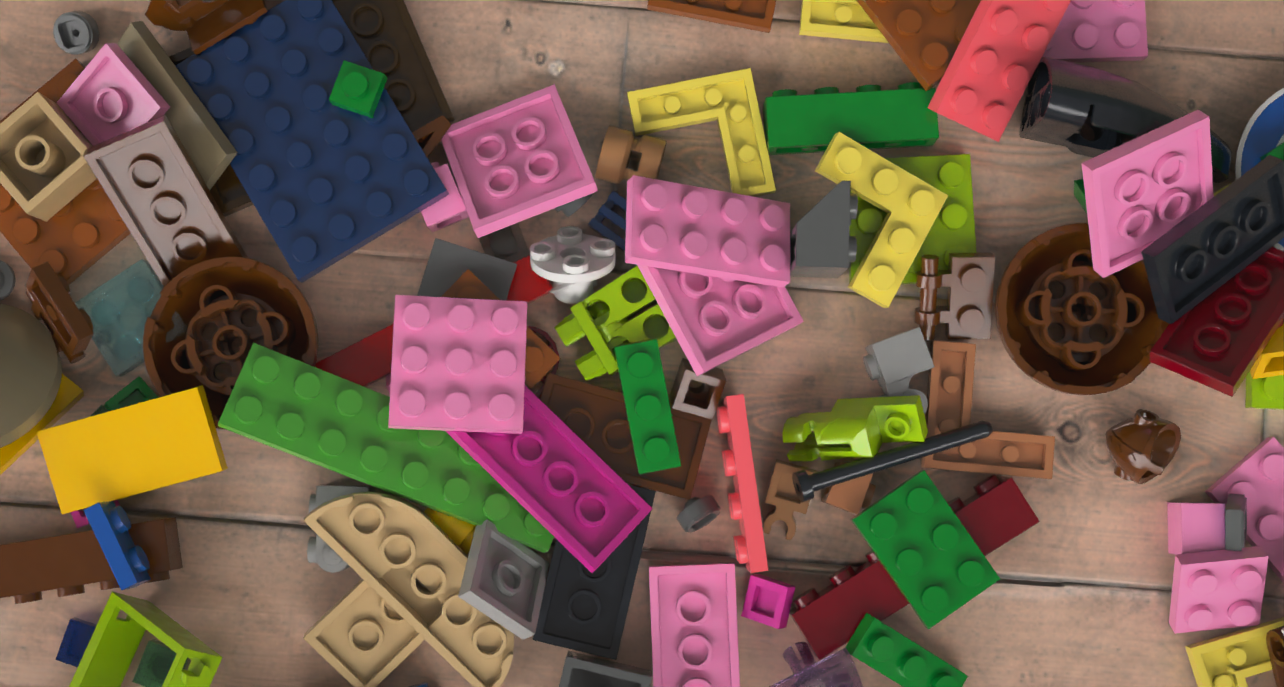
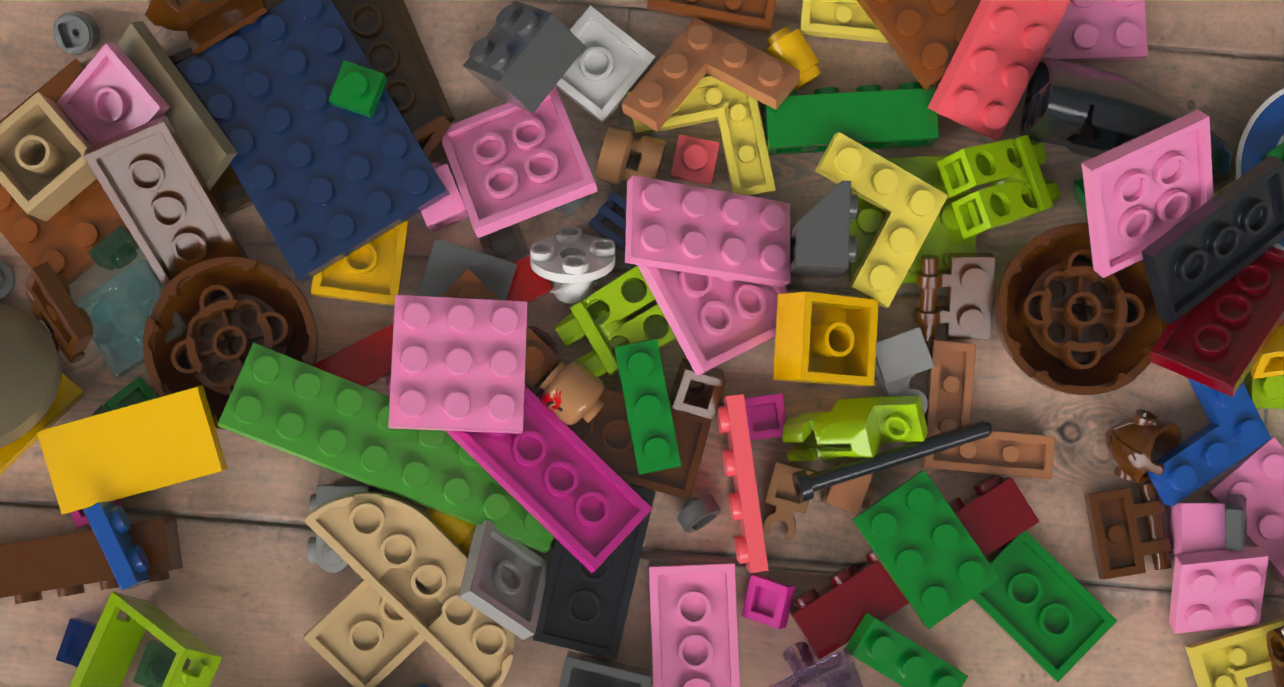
(115, 250): none -> clear green plate
(368, 273): none -> yellow hinge
(524, 55): none -> dark grey brick
(572, 393): none -> medium nougat head
(606, 66): none -> white plate
(694, 160): none -> coral plate
(709, 51): none -> nougat plate
(765, 416): none -> dark pink plate
(795, 51): none -> yellow brick
(825, 339): none -> yellow brick
(1014, 182): none -> lime hips
(1043, 606): none -> green plate
(1117, 535): none -> reddish brown plate
(1230, 436): none -> blue plate

